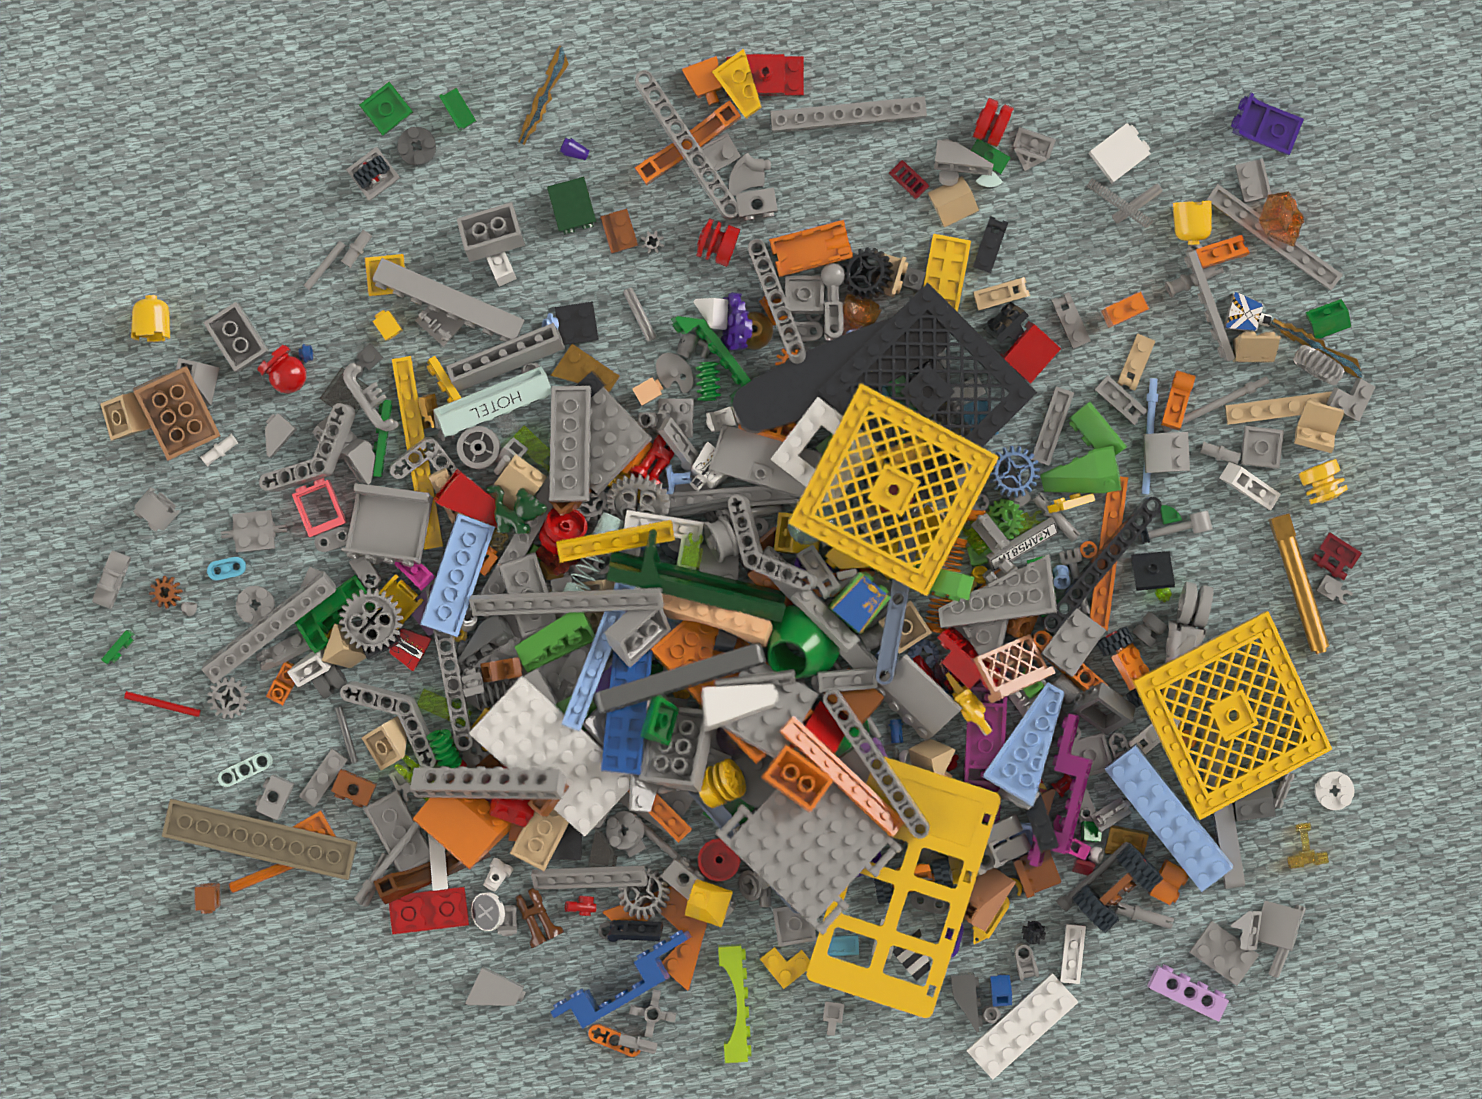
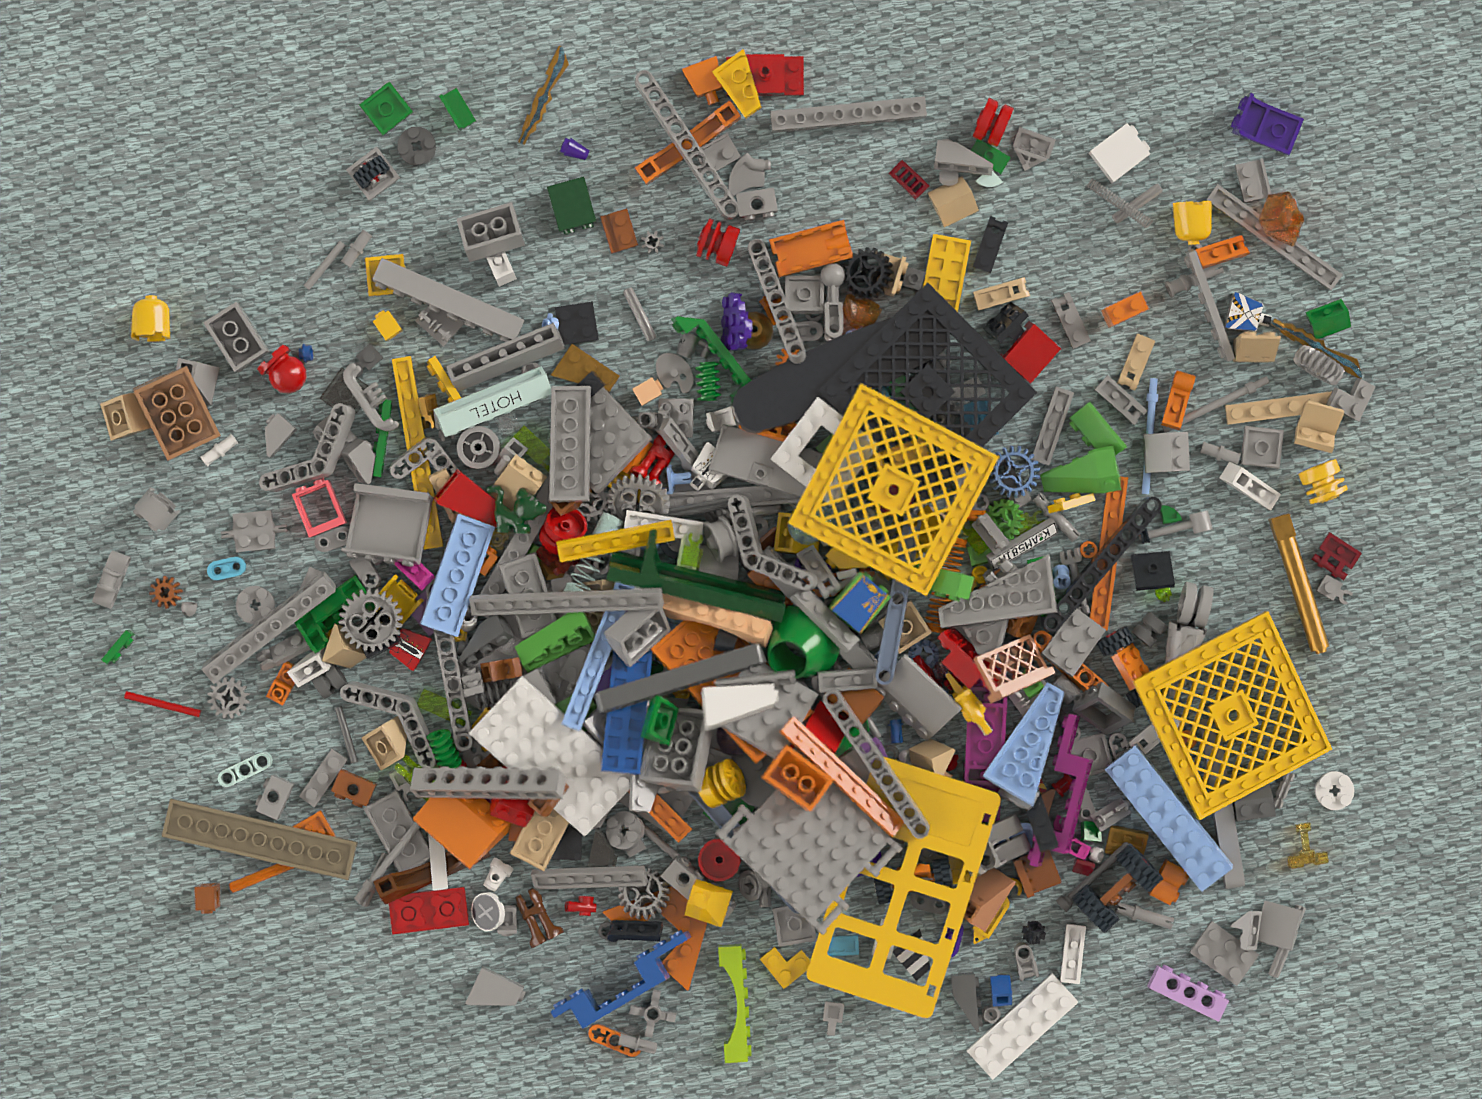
(714, 311): white slope -> none

